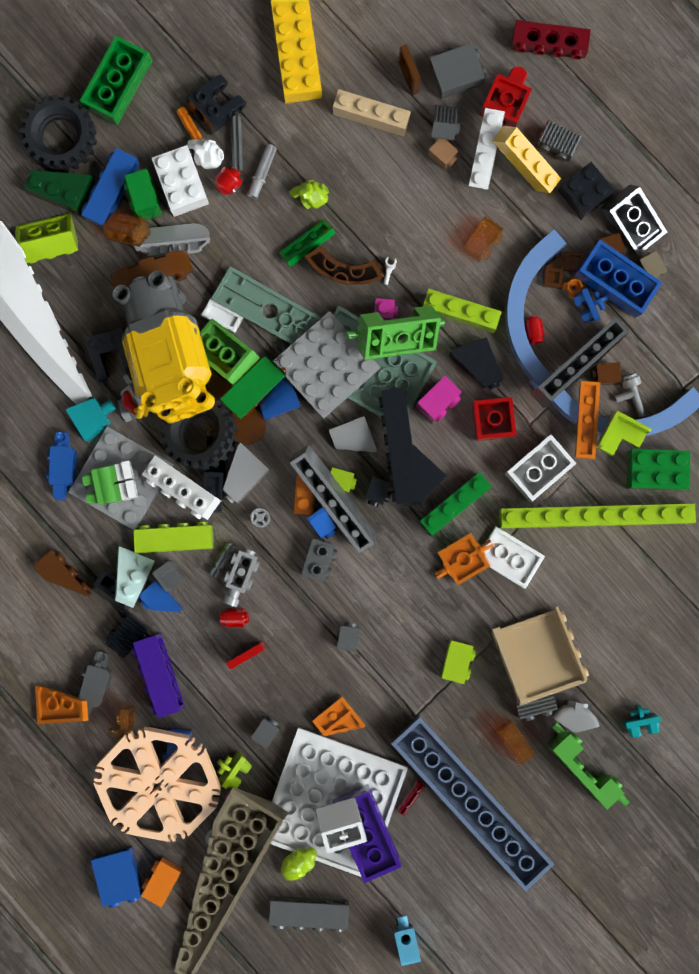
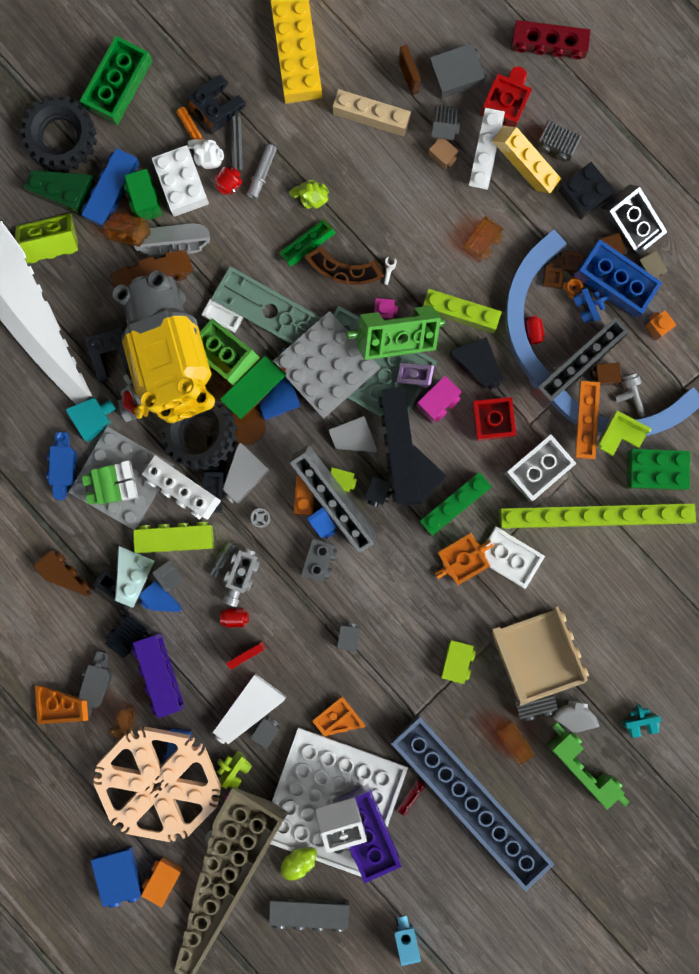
(251, 706): none -> white slope
(415, 374): none -> lavender slope
(660, 324): none -> orange brick

